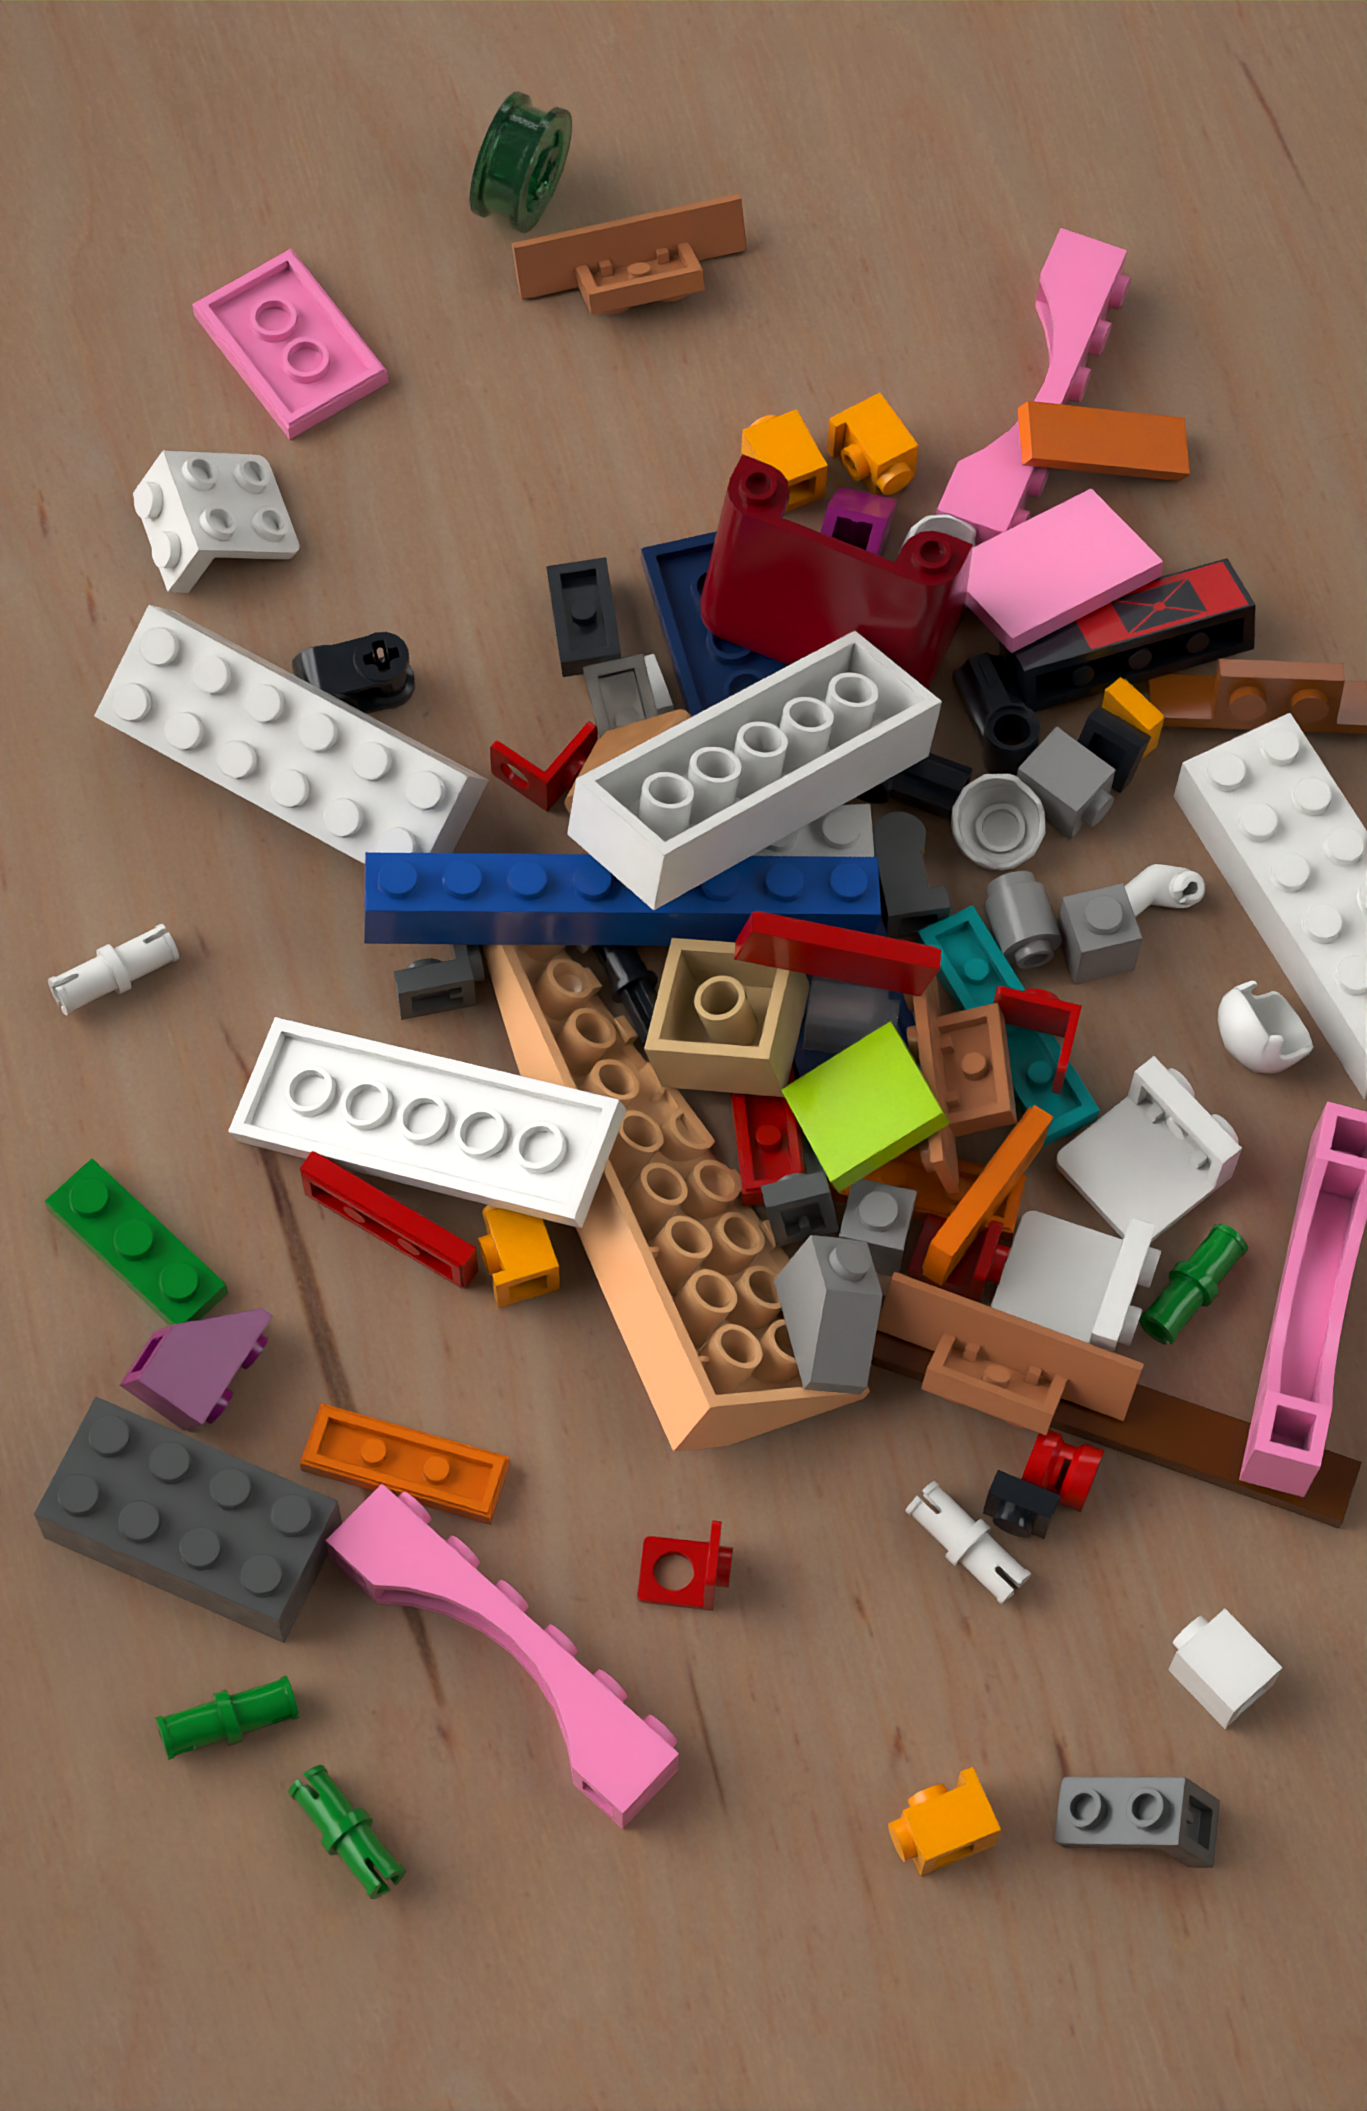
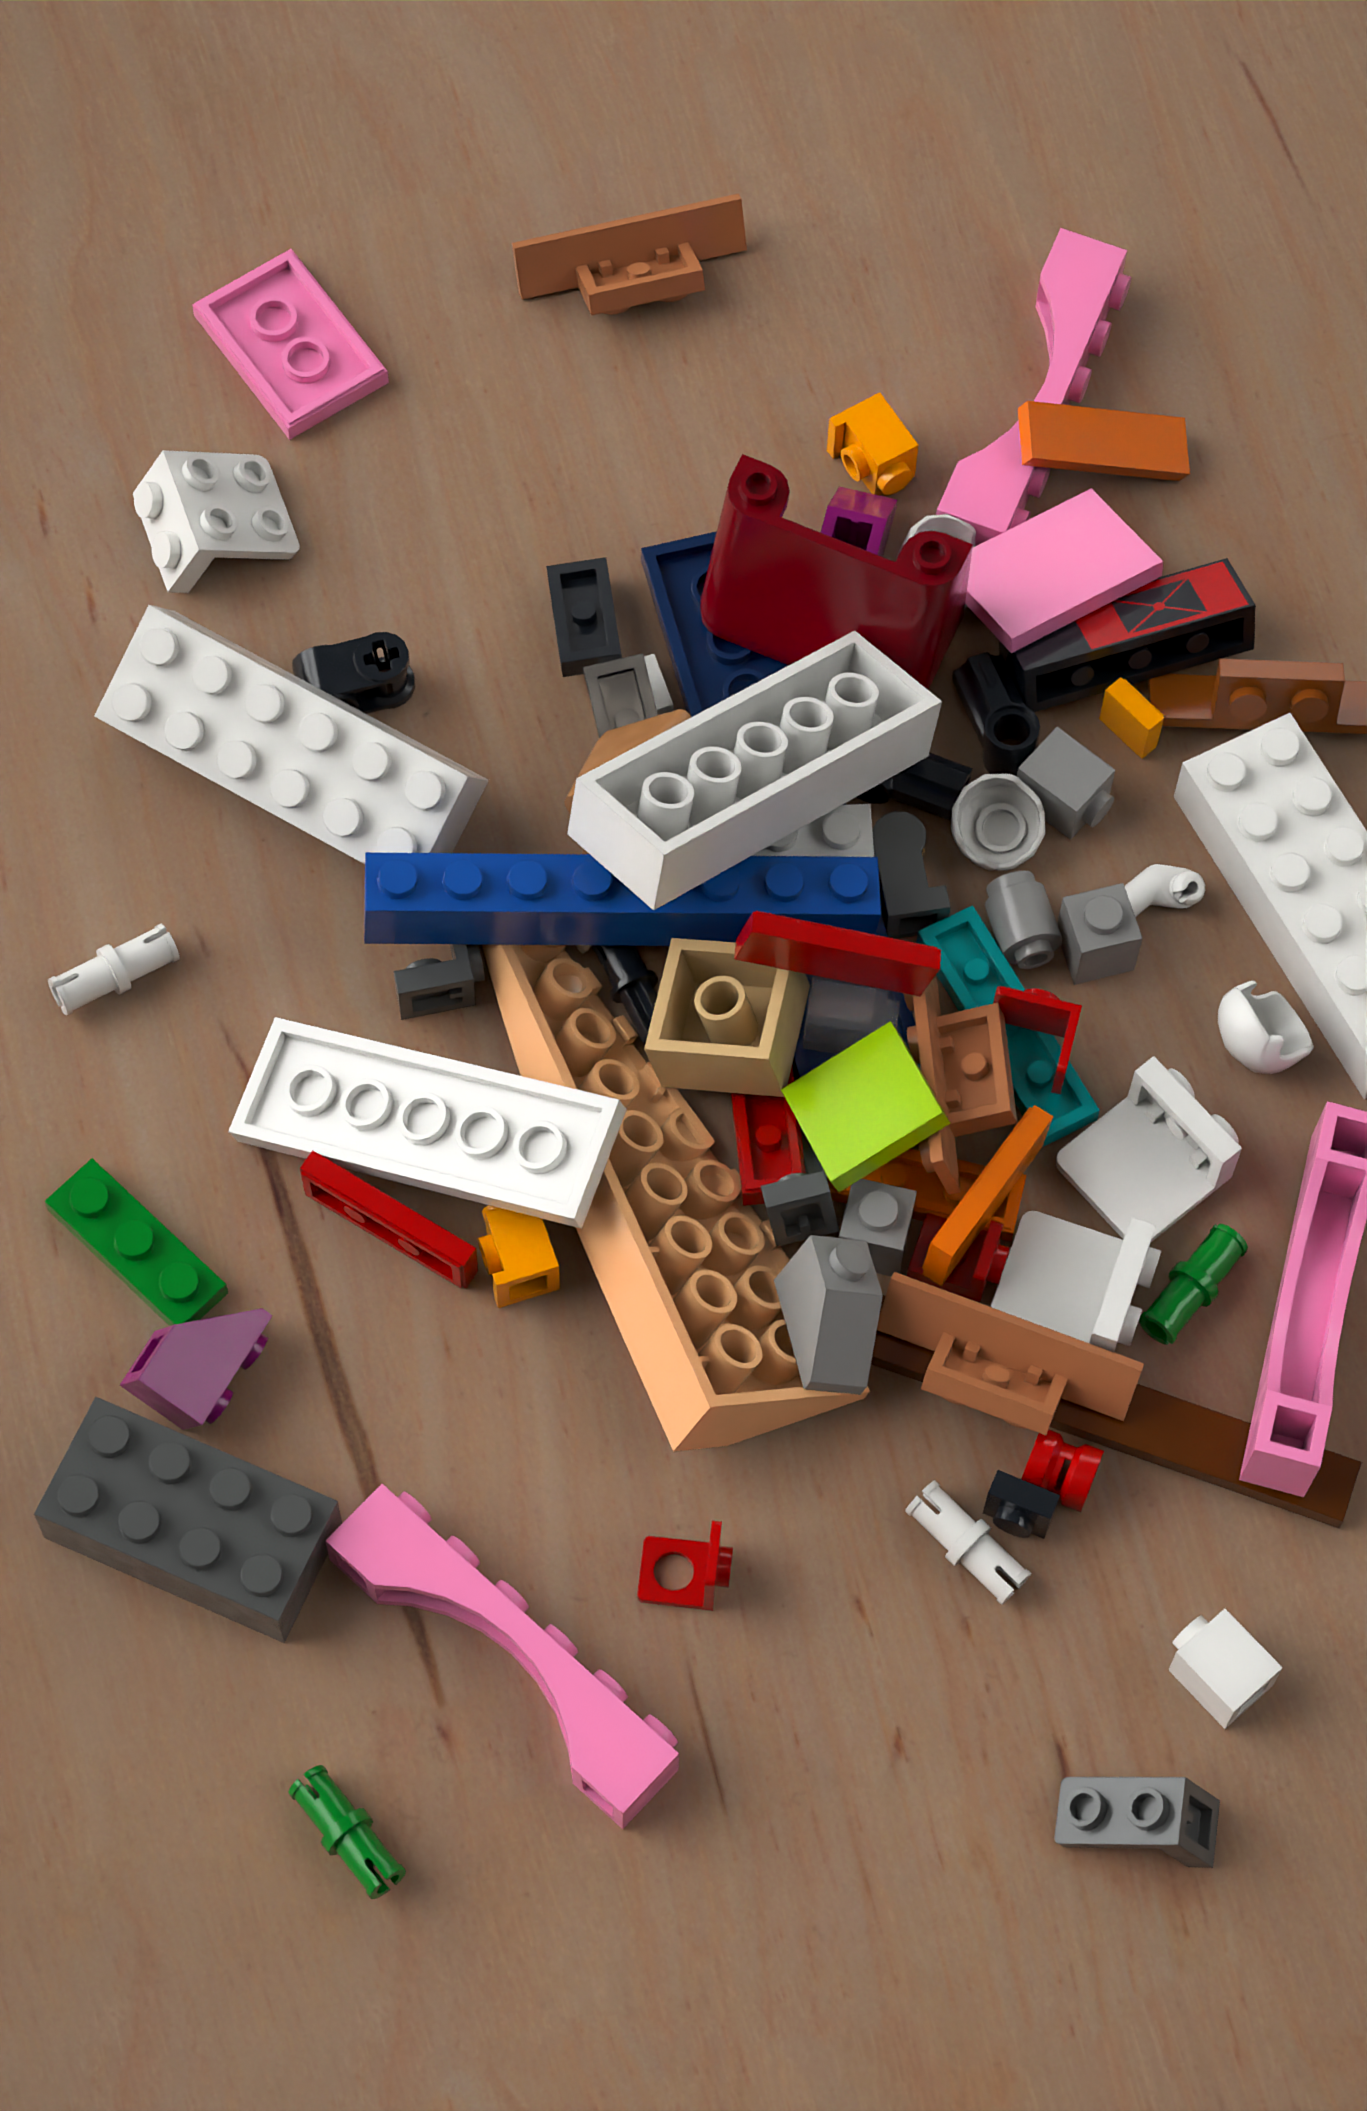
(227, 1717): green pin -> none
(426, 1466): orange tile -> none
(520, 162): clear green wheel -> none
(547, 786): red bracket -> none
(792, 450): light orange brick -> none
(945, 1824): light orange brick -> none
(1115, 743): black plate -> none

